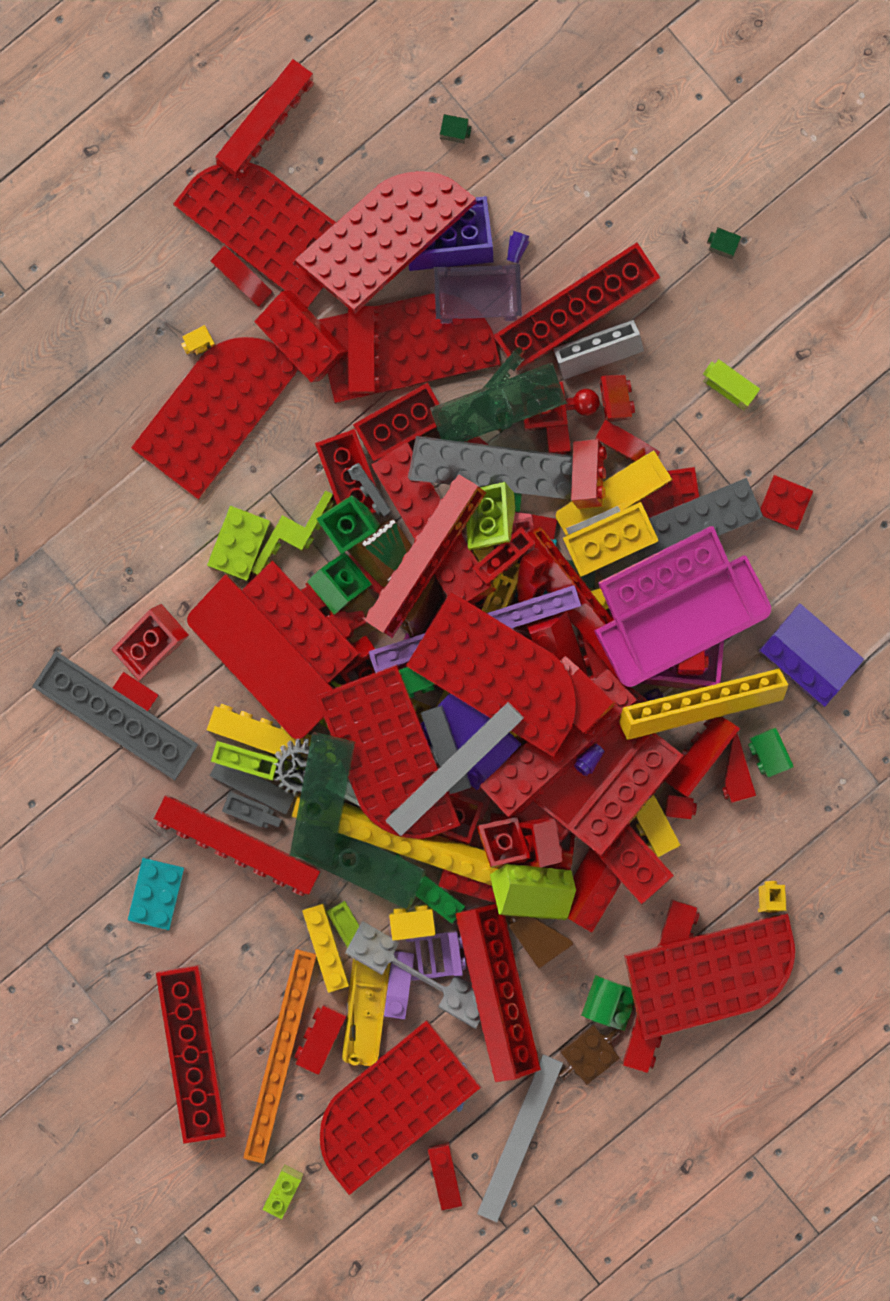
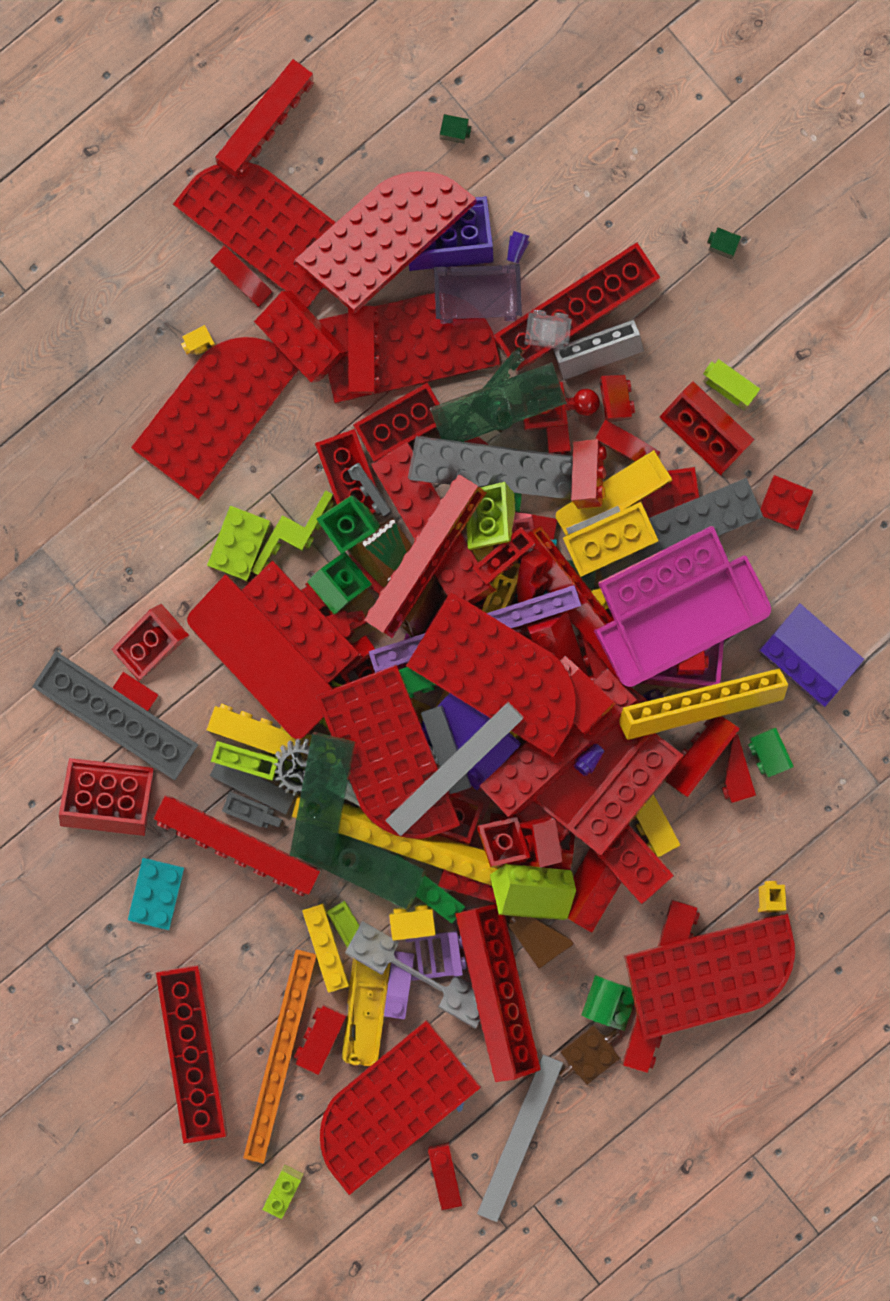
(106, 797): none -> red slope
(548, 330): none -> clear brick
(680, 807): red brick -> none
(706, 428): none -> red slope

